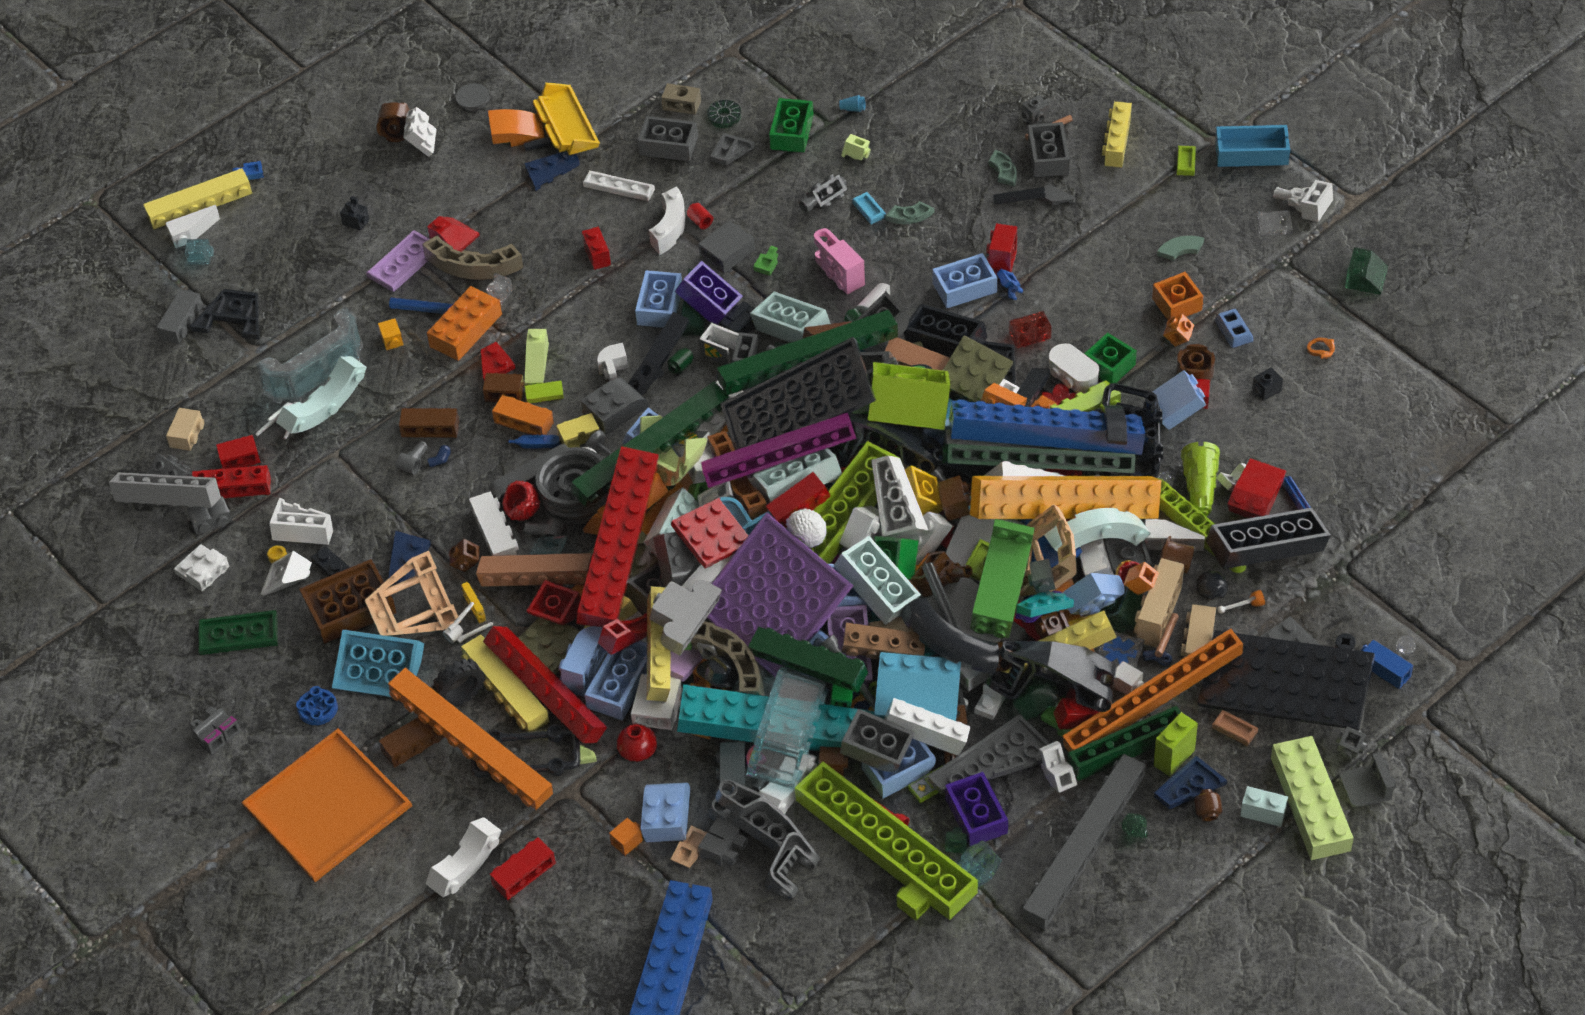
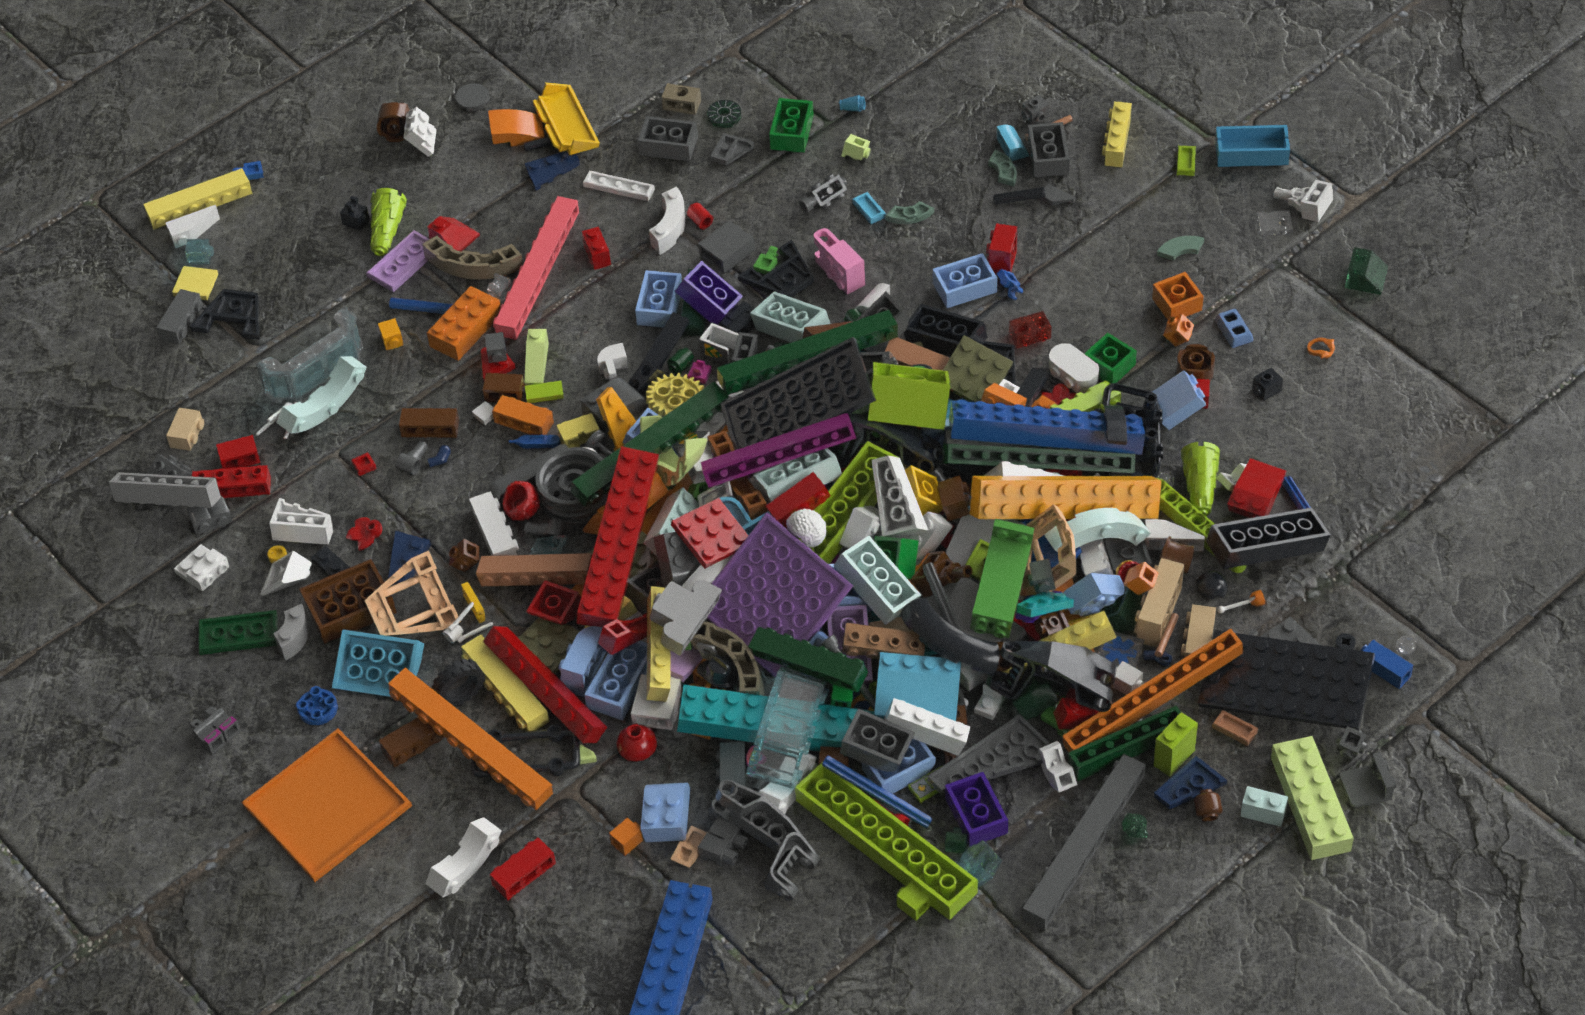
(196, 280): none -> light yellow tile
(293, 633): none -> light grey brick
(363, 464): none -> red tile
(364, 532): none -> red plate
(386, 214): none -> lime cone
(483, 413): none -> white tile
(495, 347): none -> dark grey brick
(536, 267): none -> coral brick
(616, 416): none -> light orange wing
(670, 392): none -> light yellow gear
(700, 371): none -> dark pink tile
(786, 278): none -> black wing
(877, 791): none -> blue axle
(1011, 142): none -> medium azure brick

